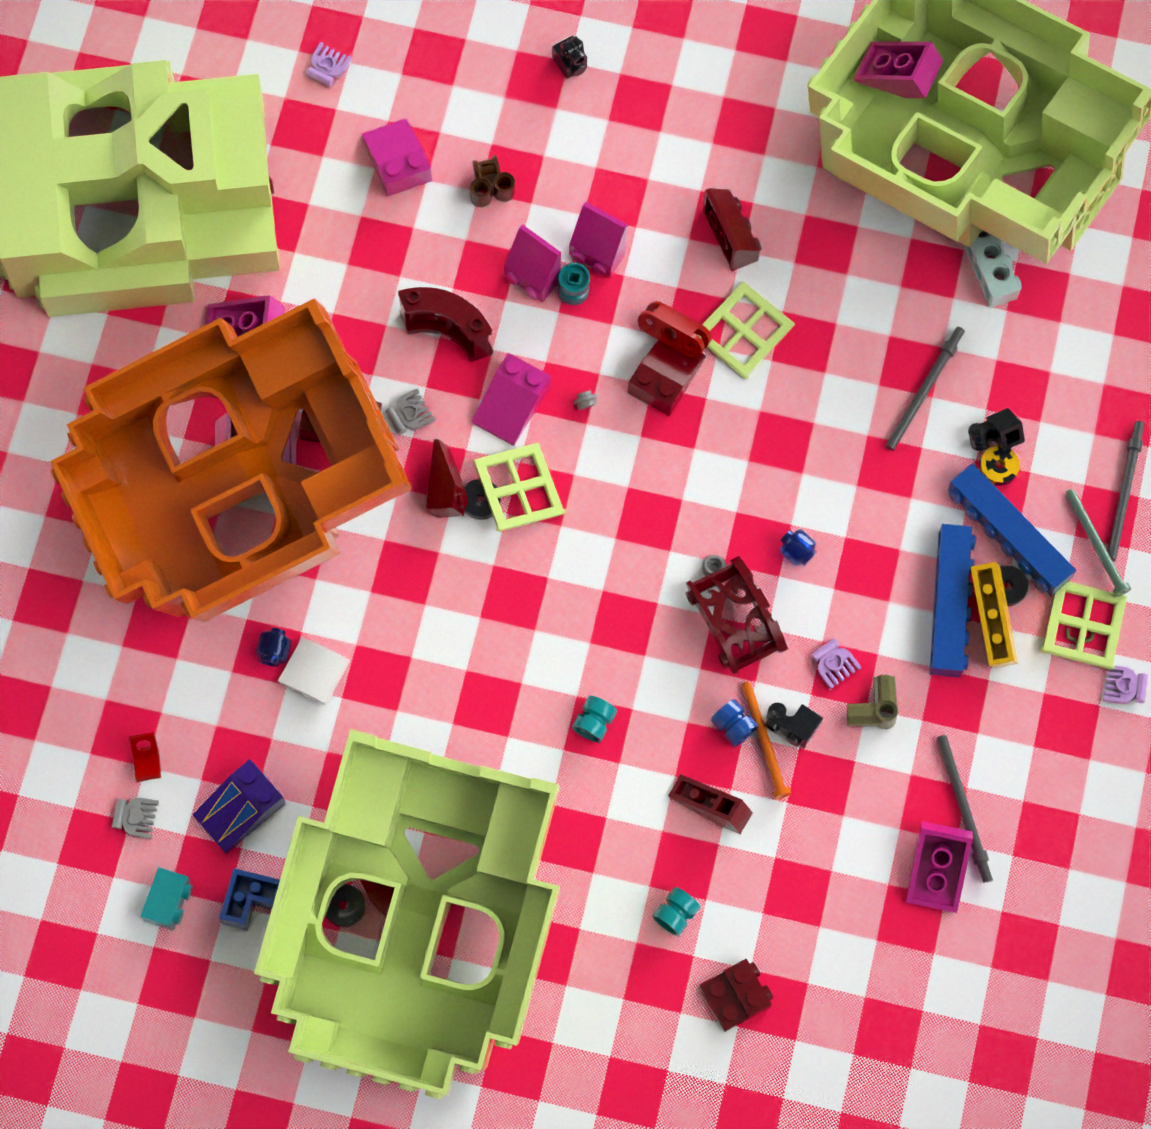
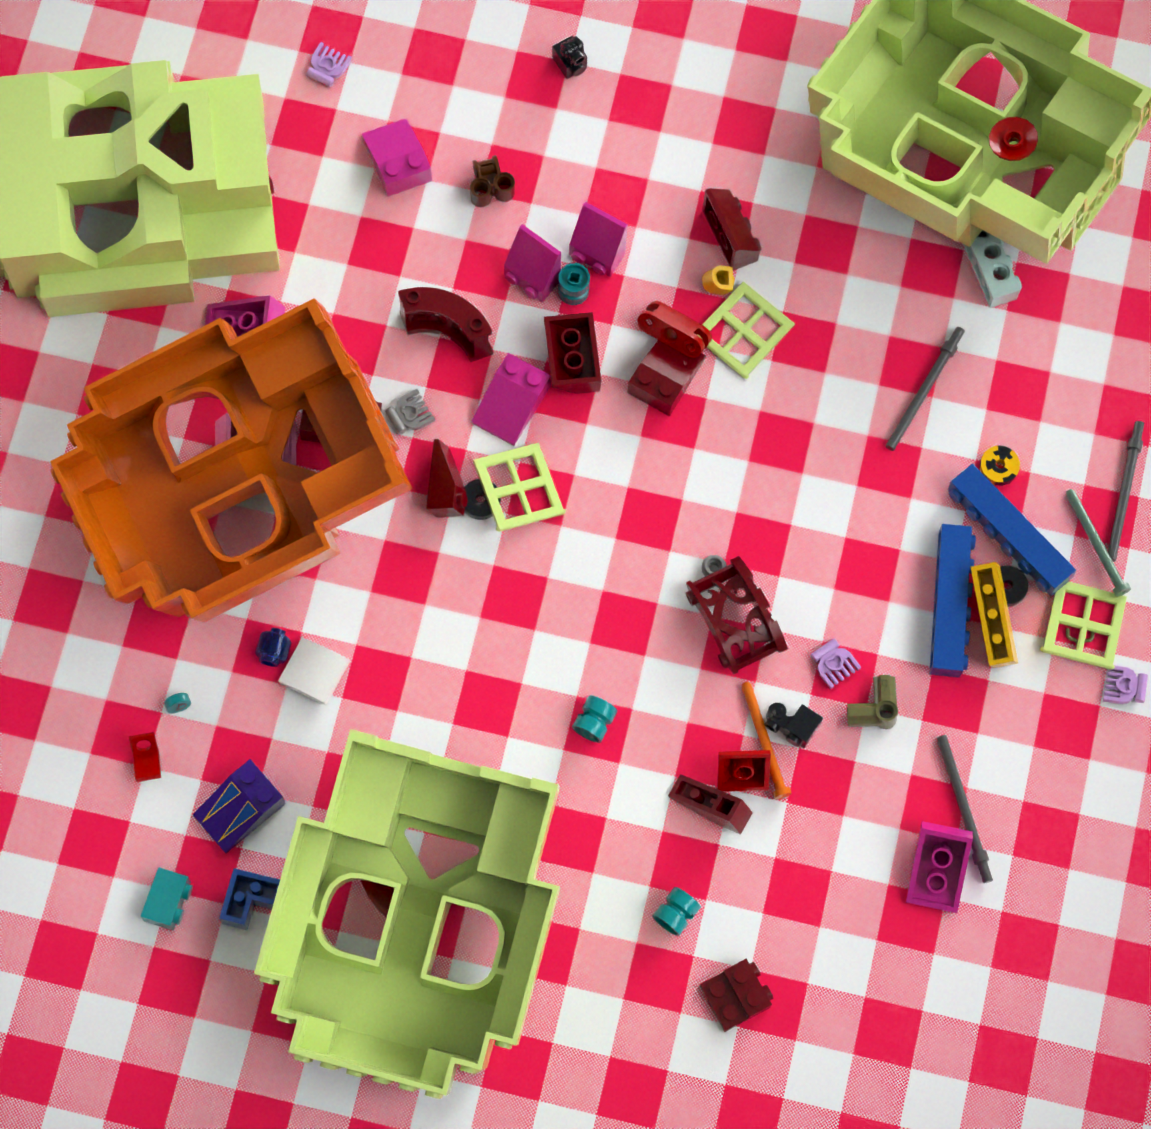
(132, 816): light grey piece -> none
(177, 703): none -> teal tile
(353, 913): black piece -> none
(573, 353): none -> dark red slope
(585, 400): light grey plate -> none
(719, 280): none -> yellow plate
(731, 719): blue wheel -> none
(743, 770): none -> red slope
(798, 547): clear blue head -> none
(900, 68): dark pink slope -> none
(1001, 428): black brick -> none
(1011, 130): none -> red dish

